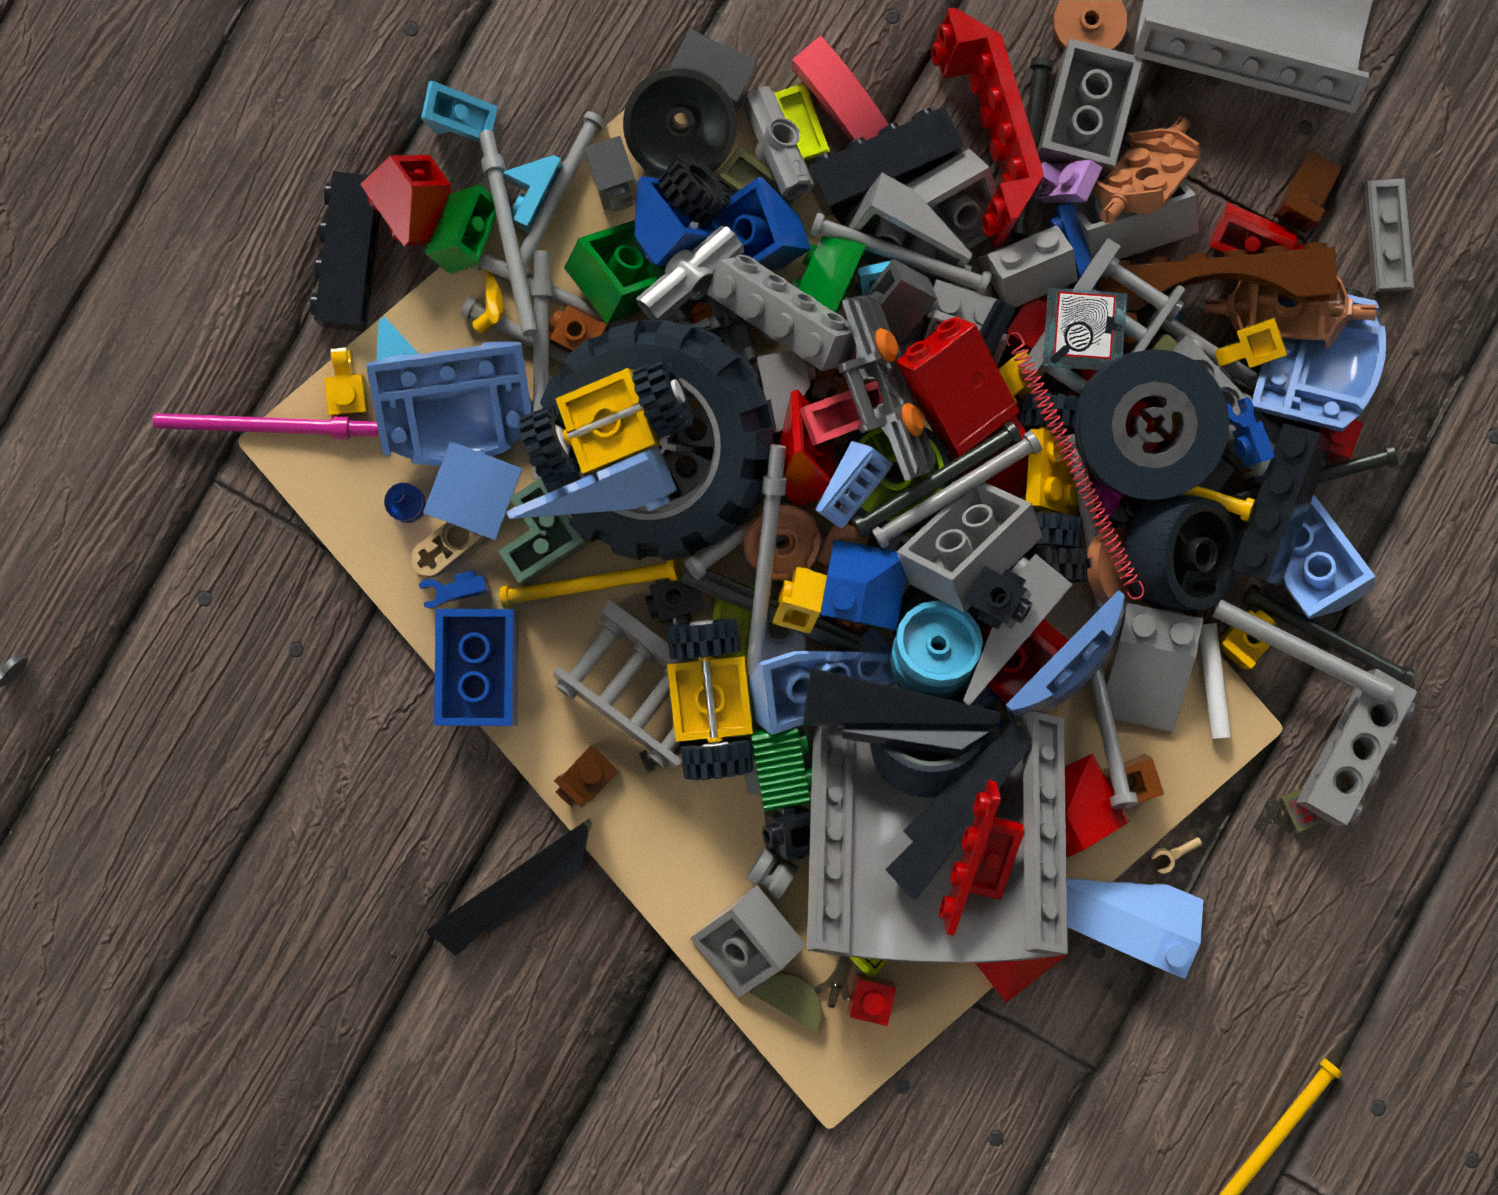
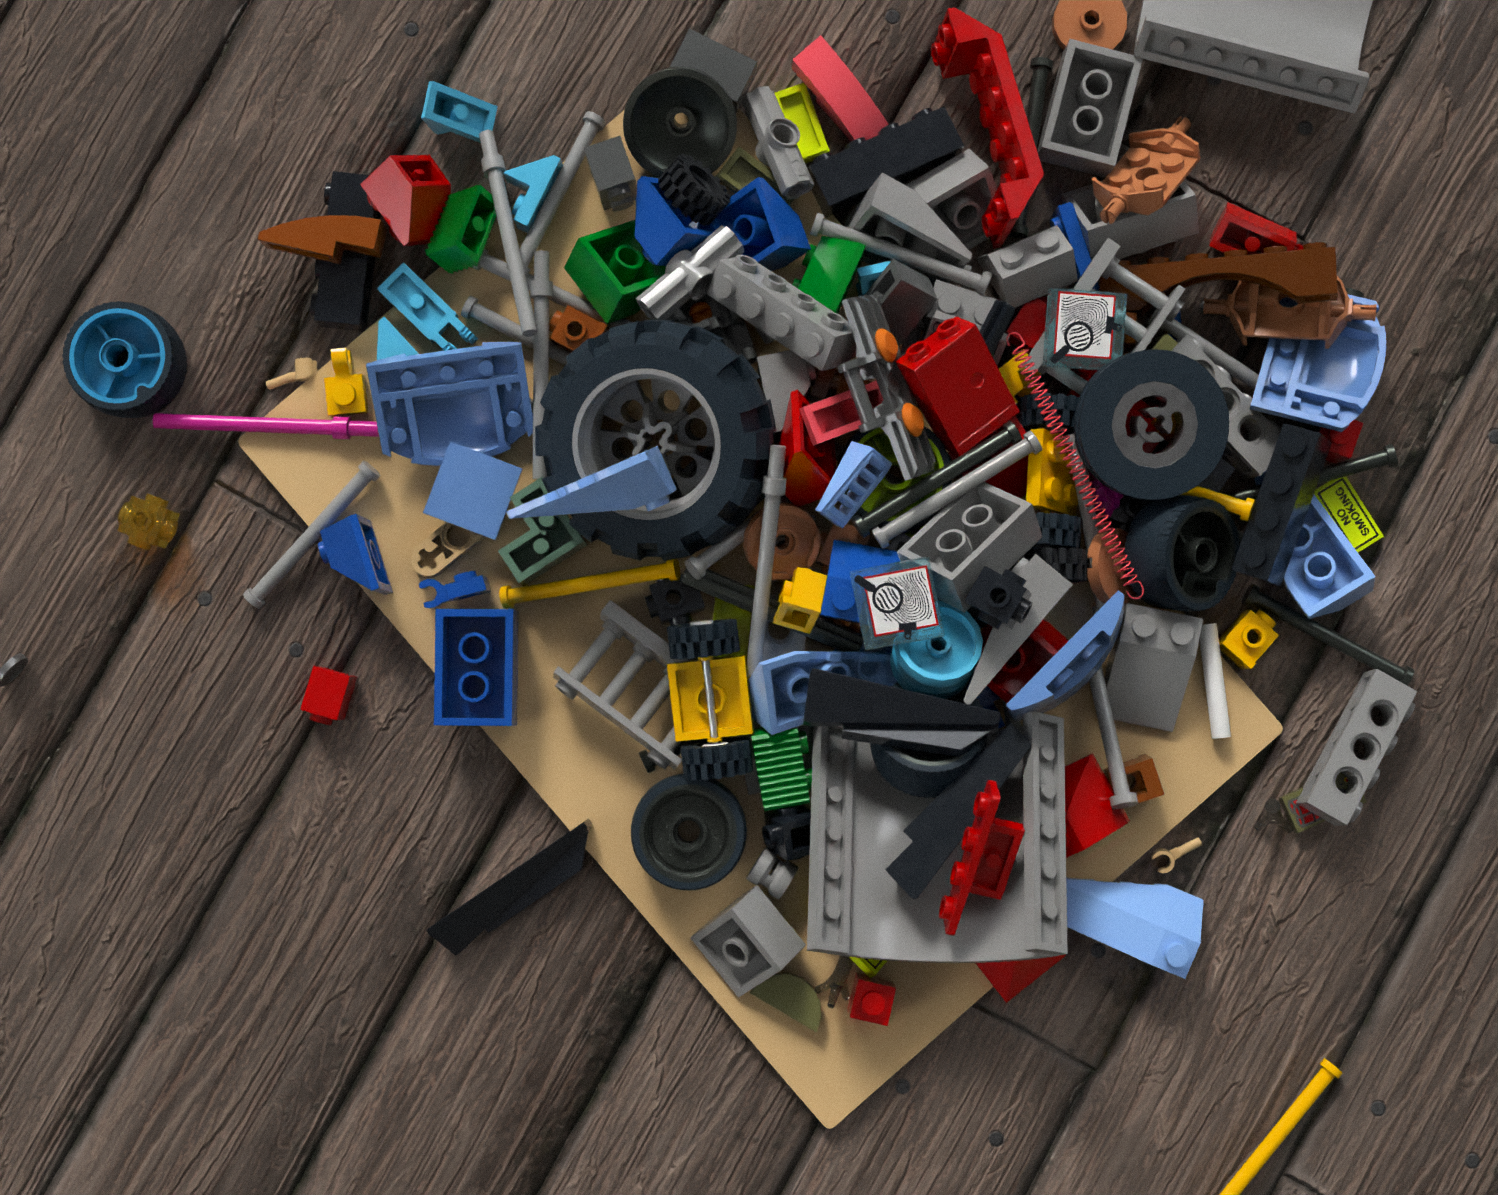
(147, 378): none -> dark azure wheel
(160, 525): none -> clear yellow brick
(303, 371): none -> tan hand
(311, 535): none -> light grey bar
(327, 237): none -> dark orange slope
(328, 695): none -> red brick
(354, 552): none -> blue slope
(412, 503): clear blue wheel -> none
(423, 307): none -> medium azure hinge
(494, 305): yellow bar -> none
(585, 778): reddish brown bracket -> none
(606, 421): plate -> none
(682, 862): none -> pearl dark grey wheel
(897, 603): none -> tile
(1067, 181): lavender hinge -> none
(1250, 436): blue plate -> none
(1257, 343): yellow plate -> none
(1302, 650): light grey piece -> none
(1307, 192): reddish brown bracket -> none
(1348, 512): none -> neon yellow tile
(1388, 236): light grey tile -> none

